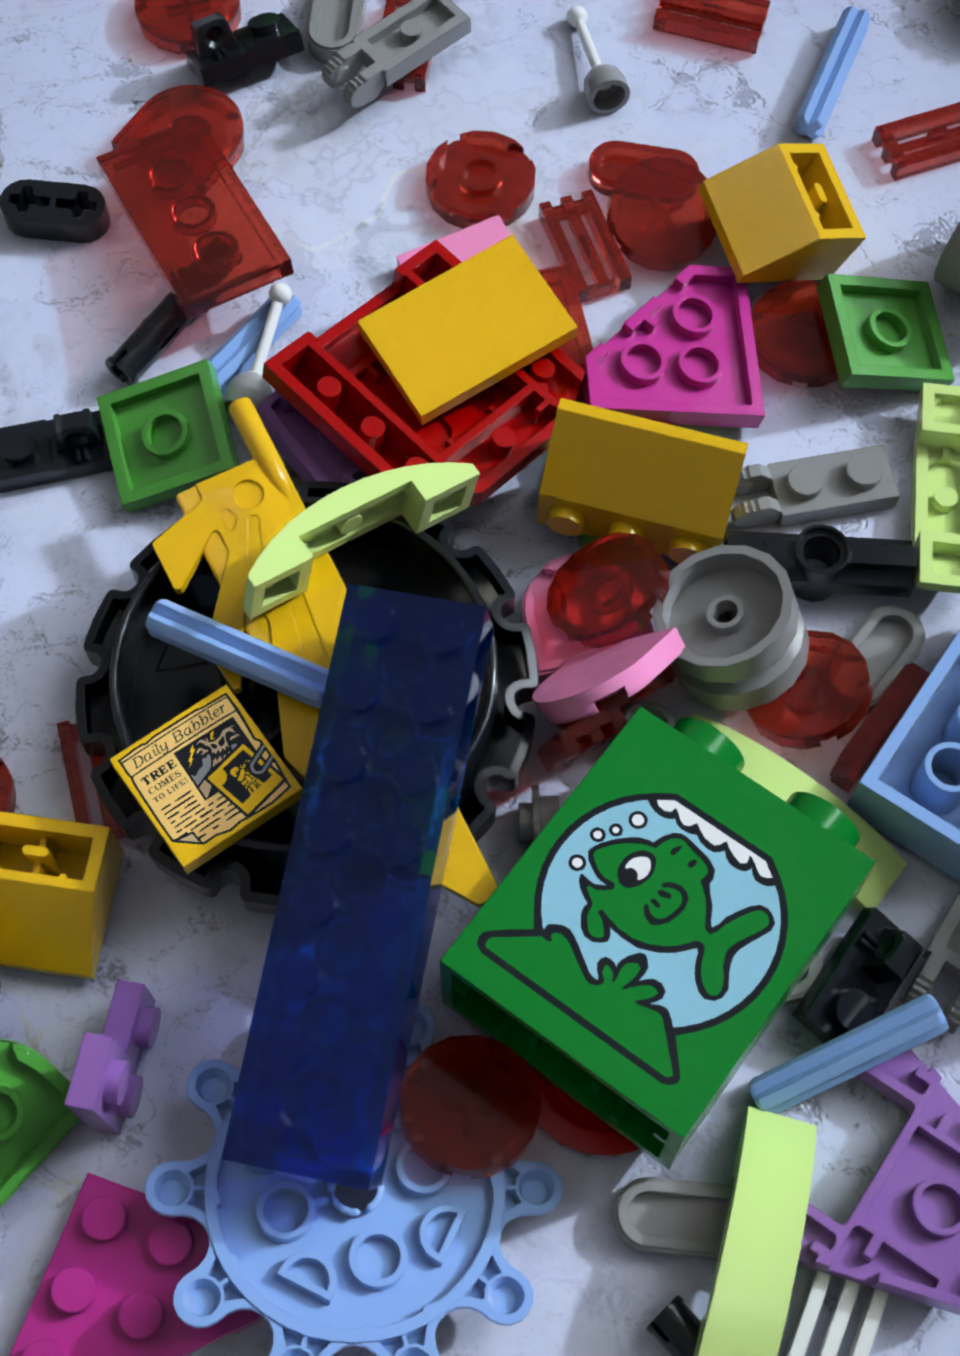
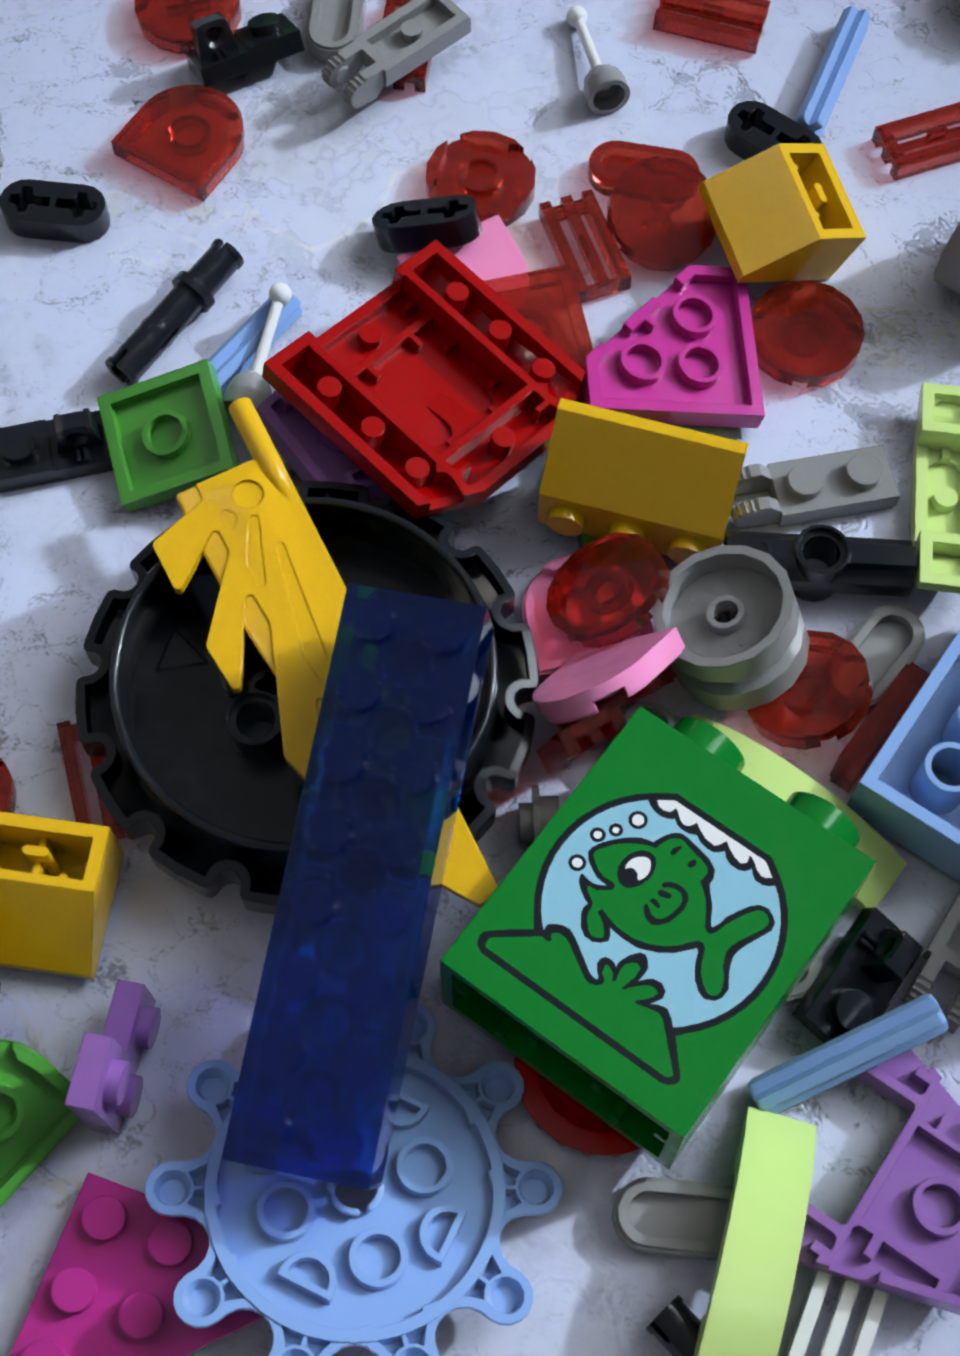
(194, 216): clear red tile -> none
(207, 778): tile -> none
(238, 652): light blue axle -> none
(417, 223): none -> black beam
(417, 492): yellowish green slope -> none
(467, 329): yellow tile -> none
(469, 1106): clear red tile -> none
(771, 125): none -> black beam
(883, 333): bright green tile -> none

